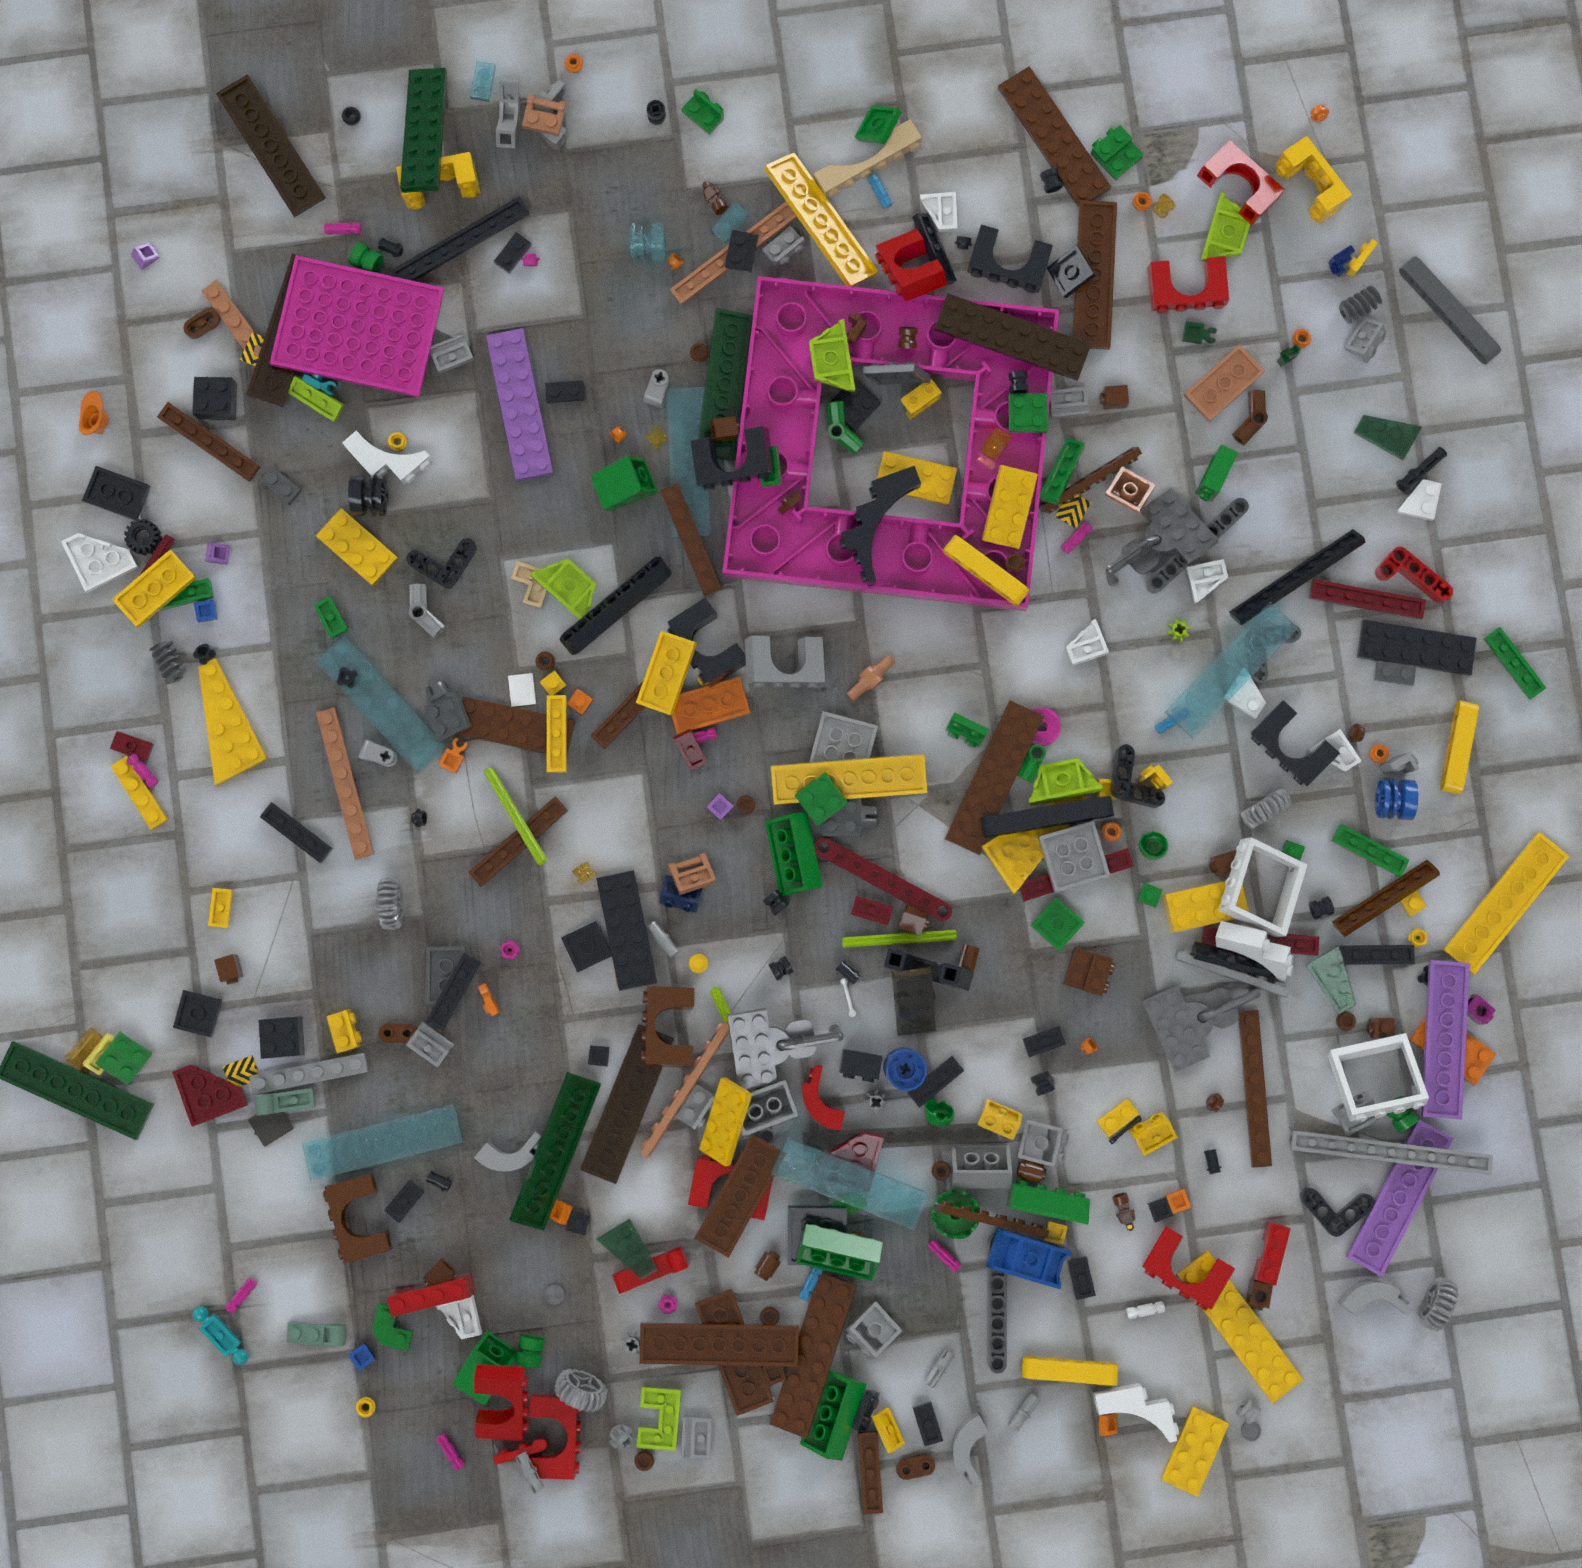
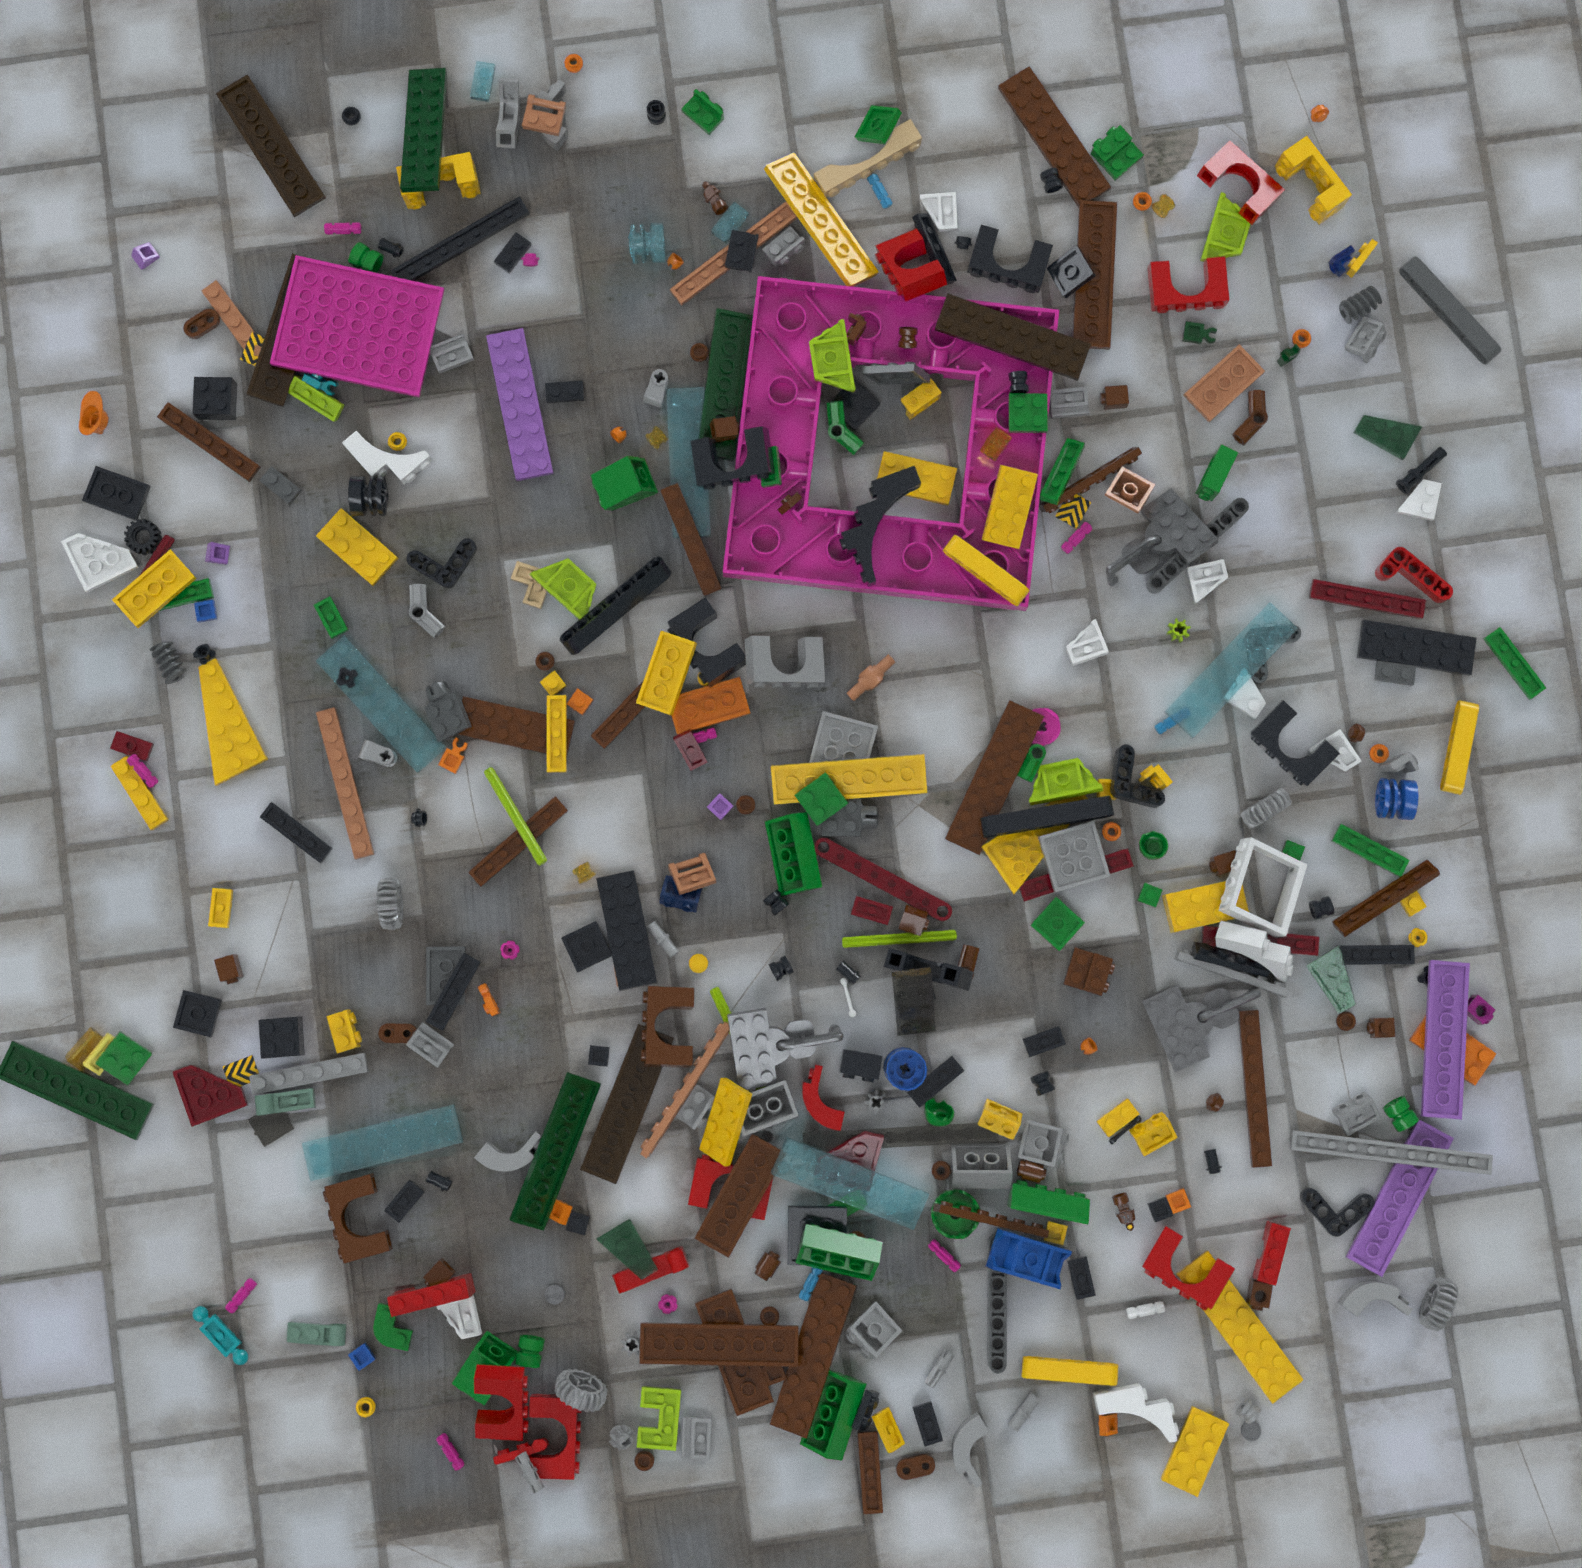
(521, 689): white sticker -> none
(967, 730): green plate -> none
(1015, 563): reddish brown plate -> none
(1297, 576): black plate -> none
(1369, 1048): white window -> none
(1506, 902): yellow plate -> none

